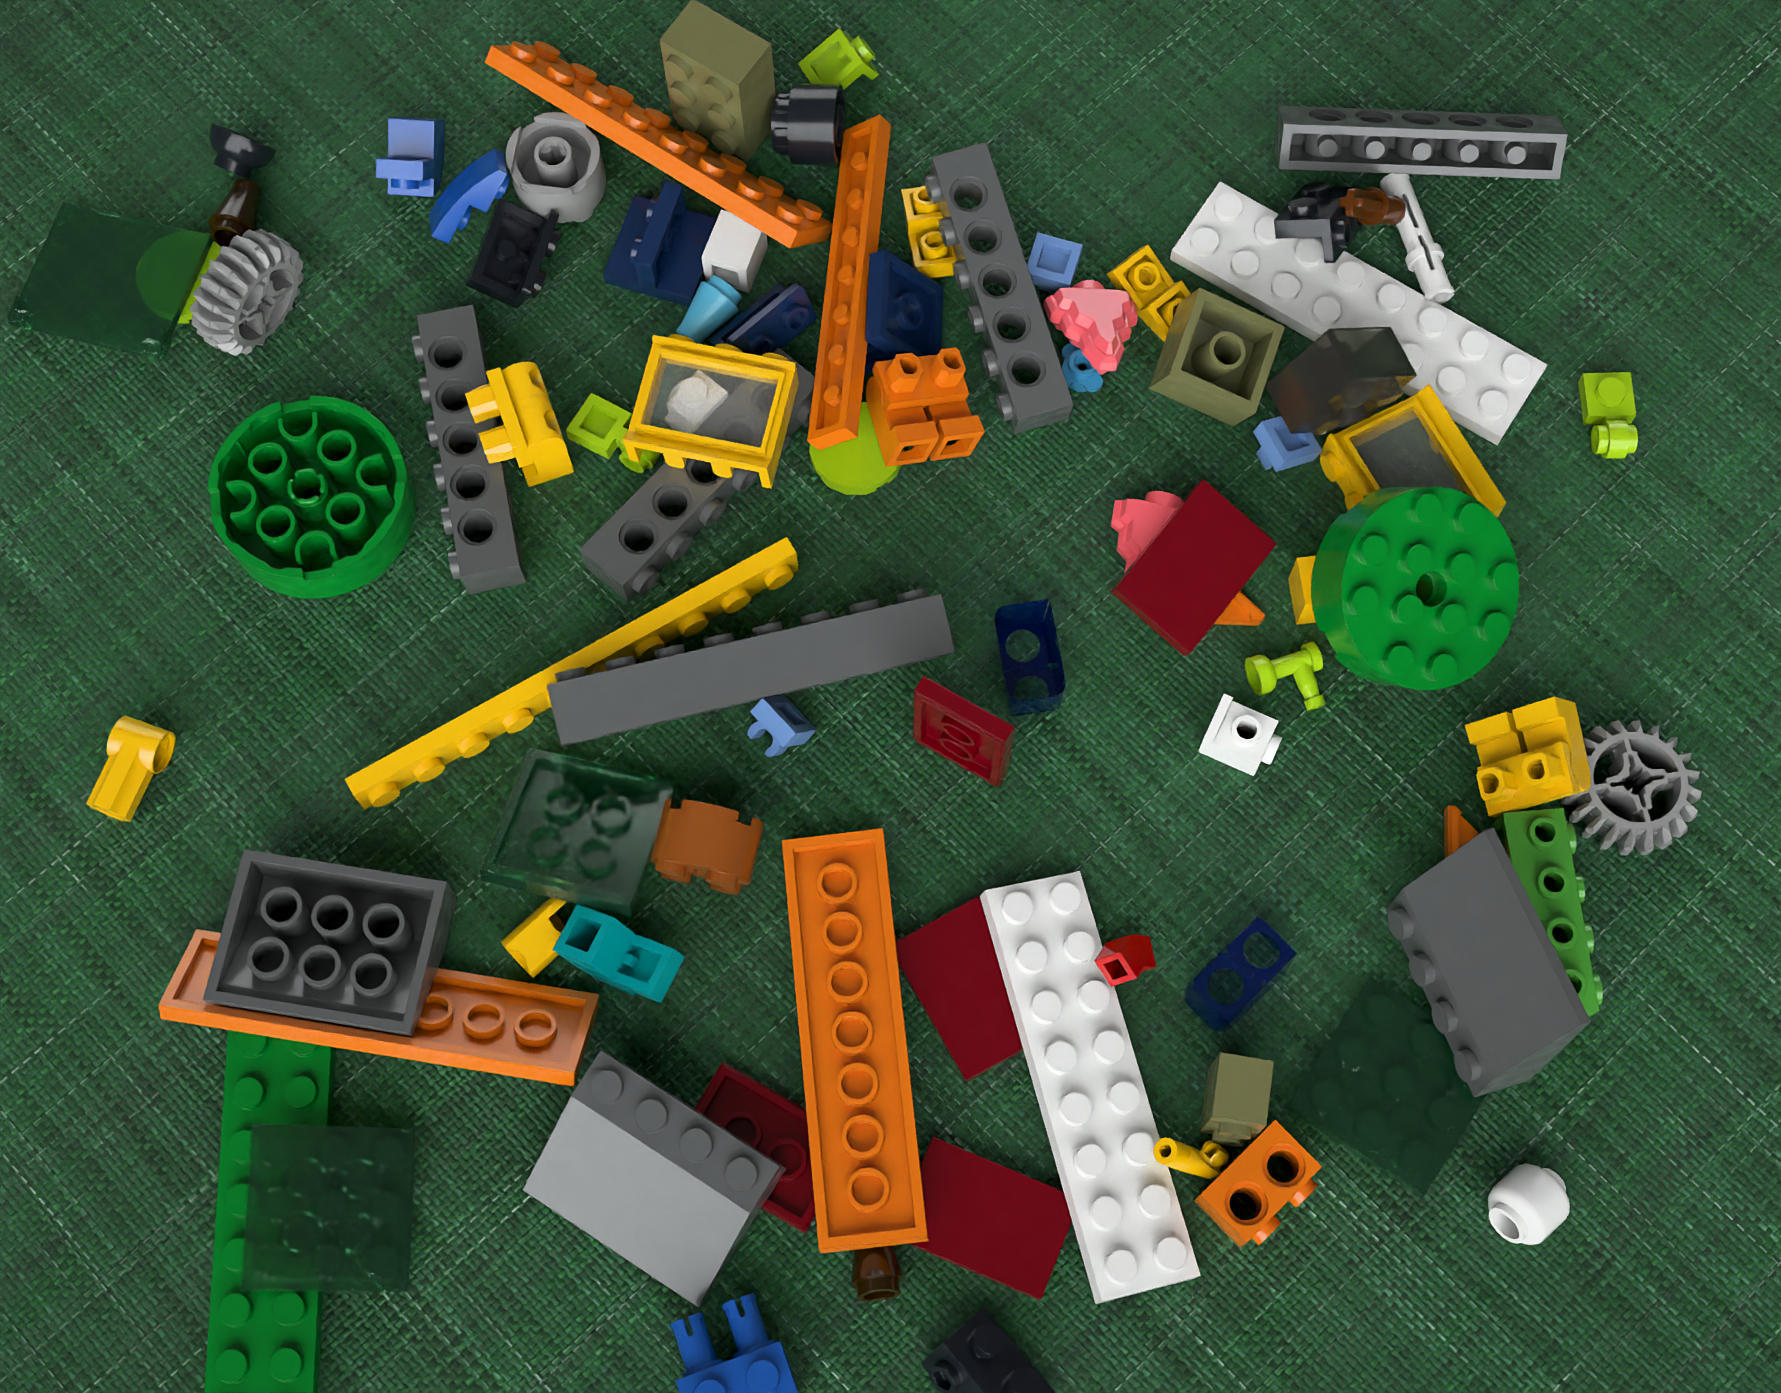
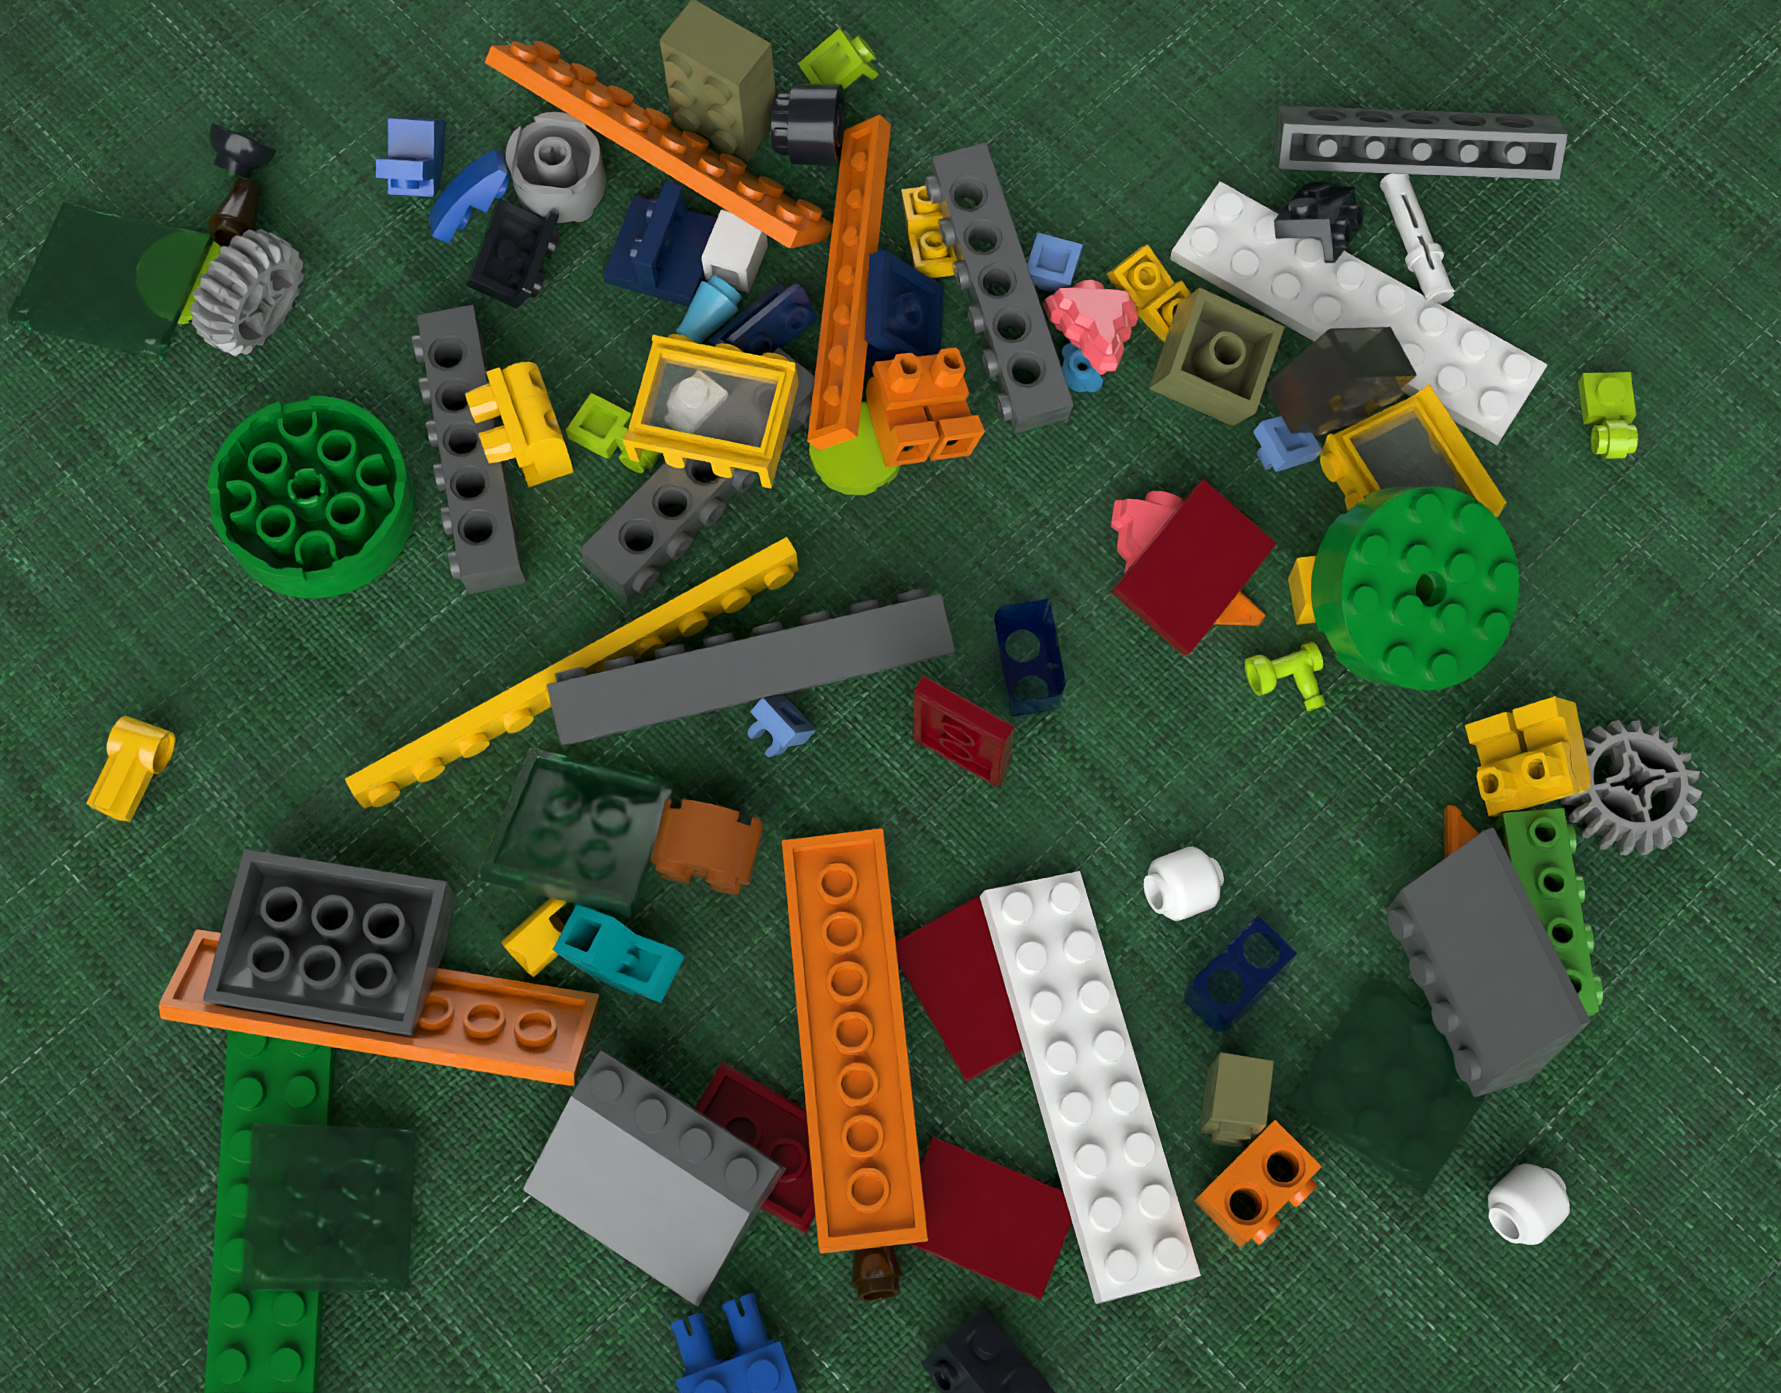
(1125, 958): red piece -> none
(1183, 883): none -> white head
(1190, 1160): yellow arm -> none
(1226, 745): white brick -> none
(1373, 206): reddish brown axle -> none

